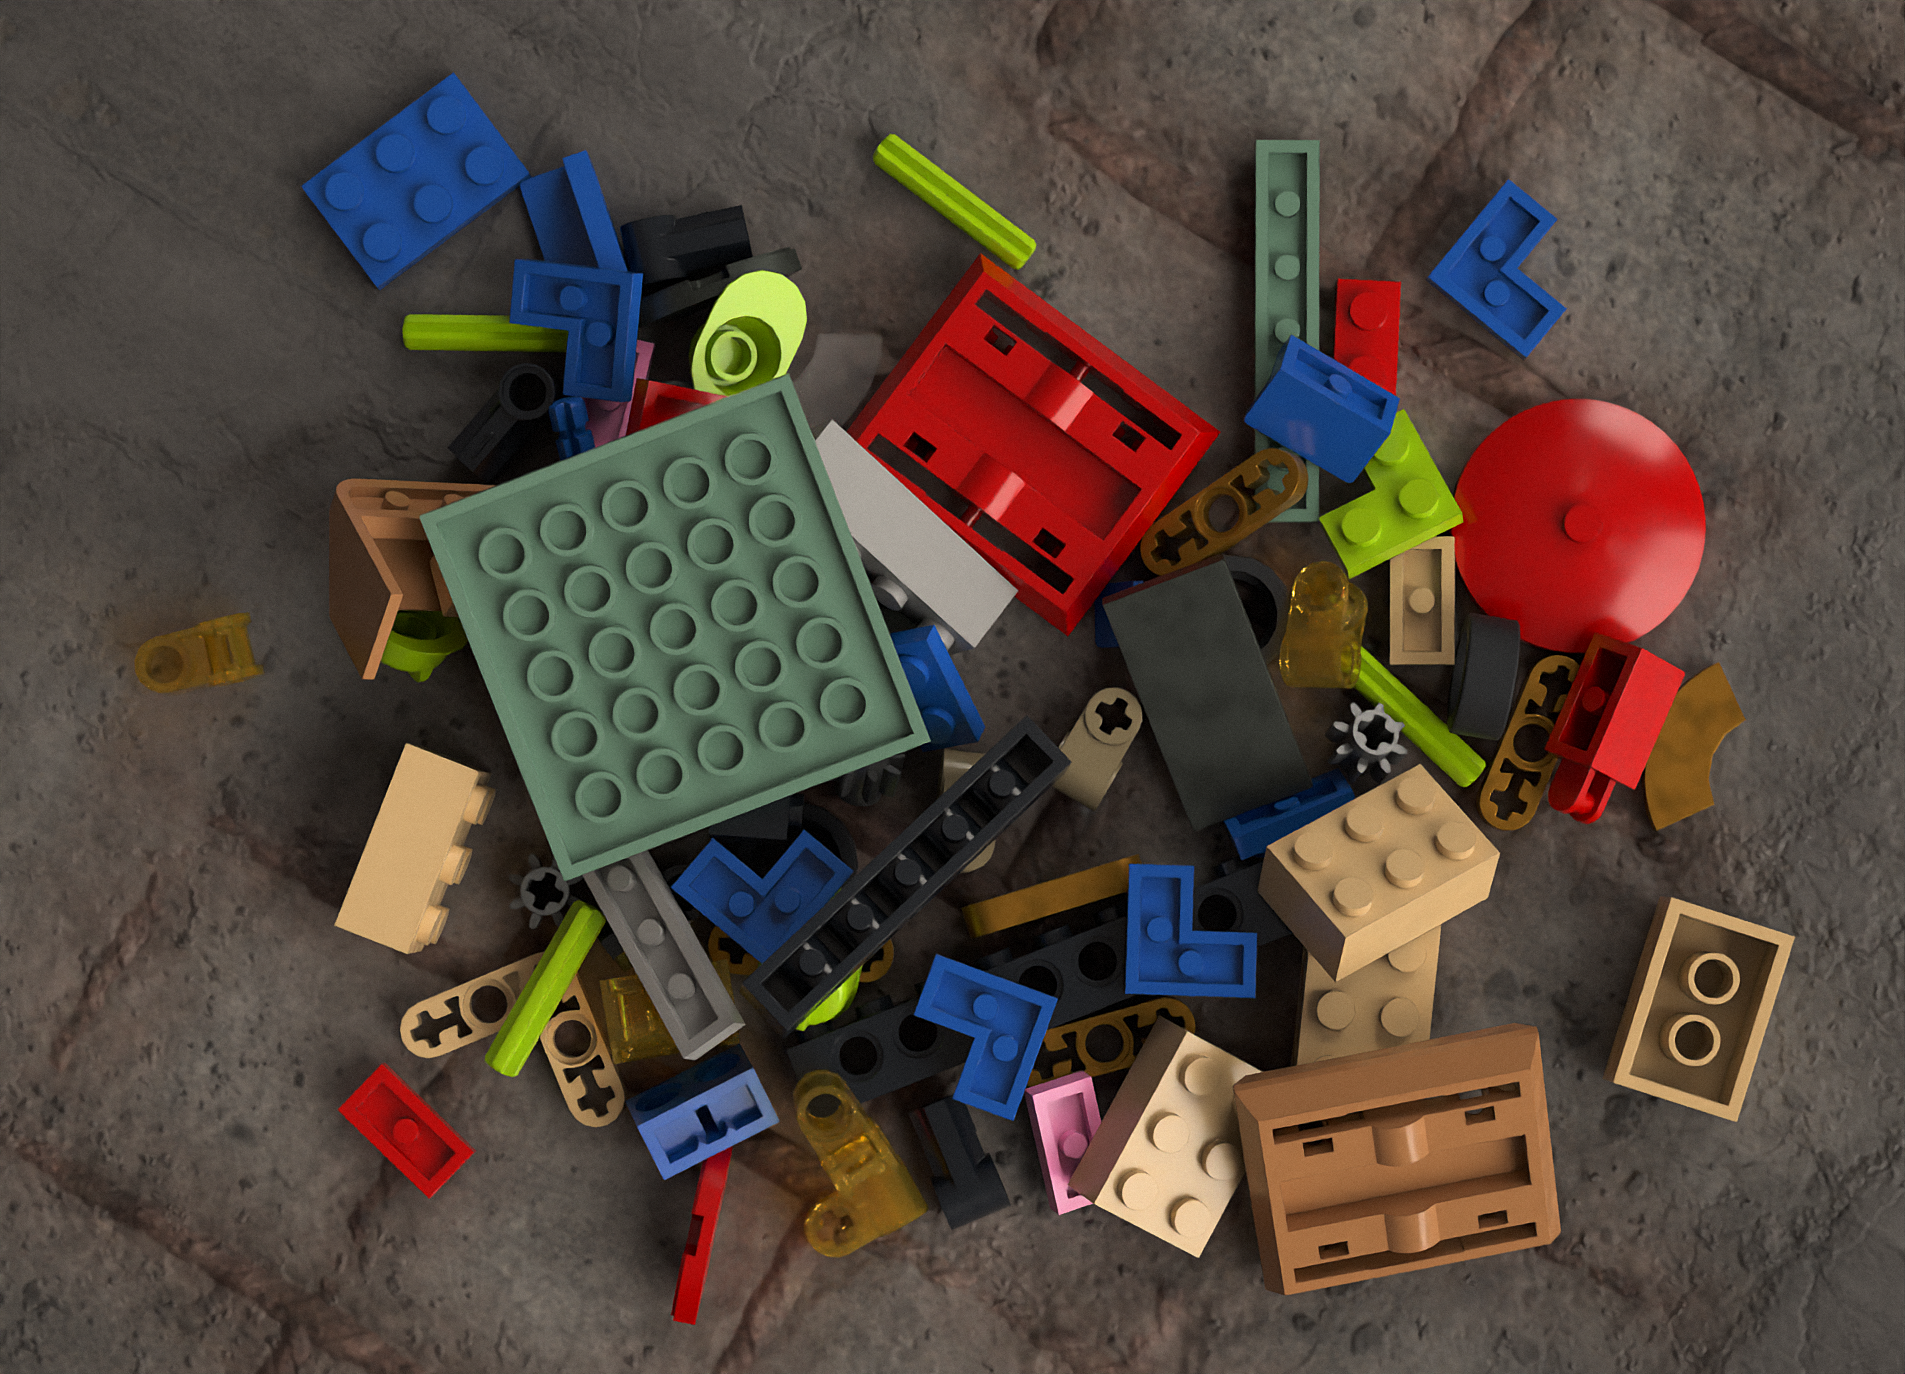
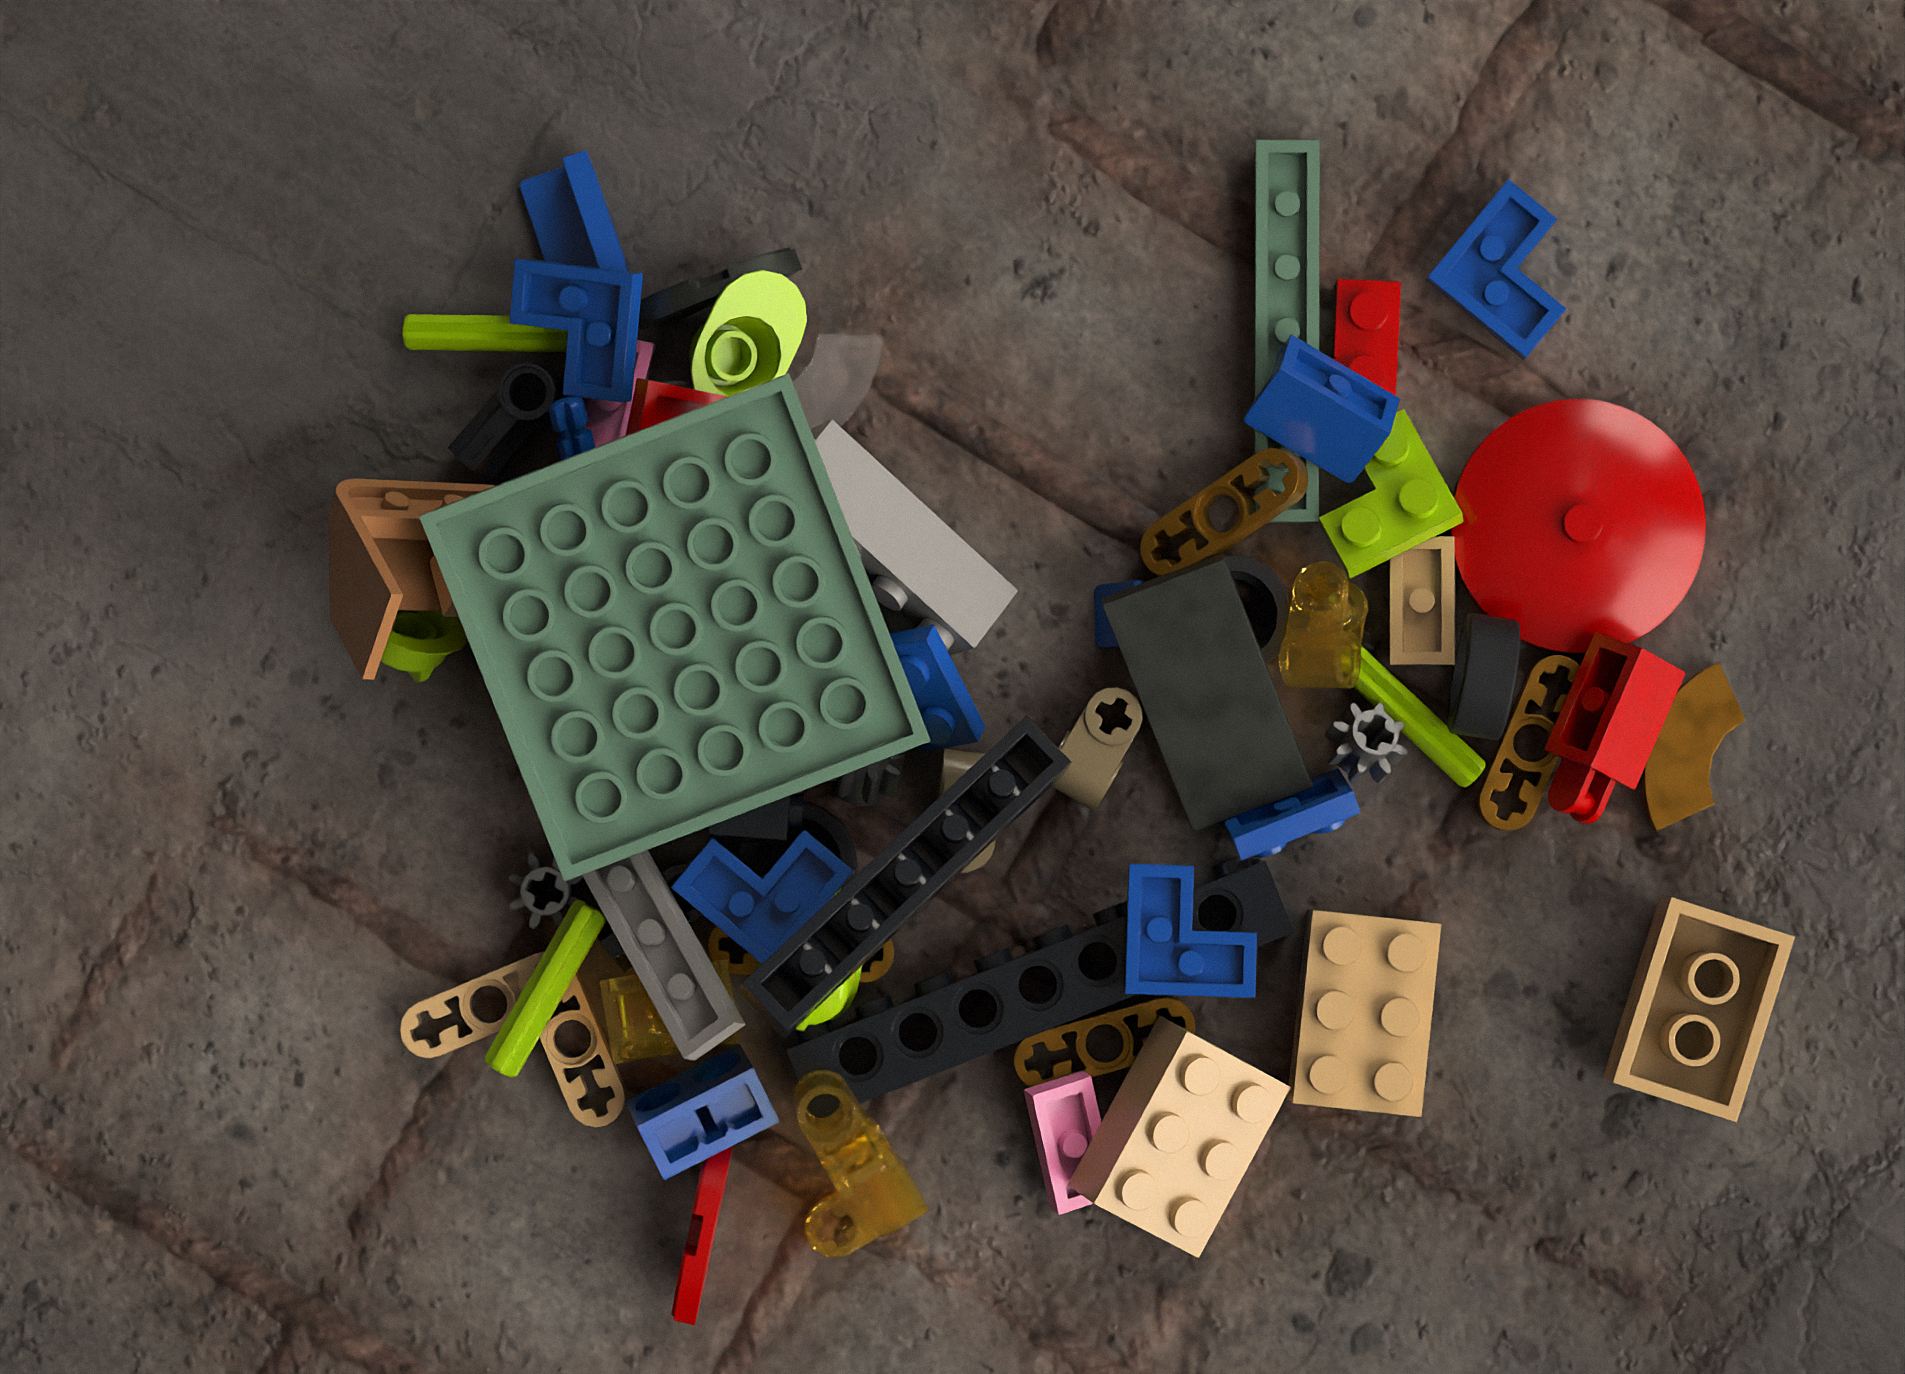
(203, 655): clear yellow piece -> none
(406, 1130): red plate -> none
(416, 181): blue plate -> none
(416, 850): tan brick -> none
(674, 248): black piece -> none
(954, 201): lime axle -> none
(962, 1172): black piece -> none
(1005, 1025): blue plate -> none
(1033, 440): red piece -> none
(1048, 897): pearl gold beam -> none
(1377, 872): tan brick -> none
(1405, 1174): medium nougat piece -> none

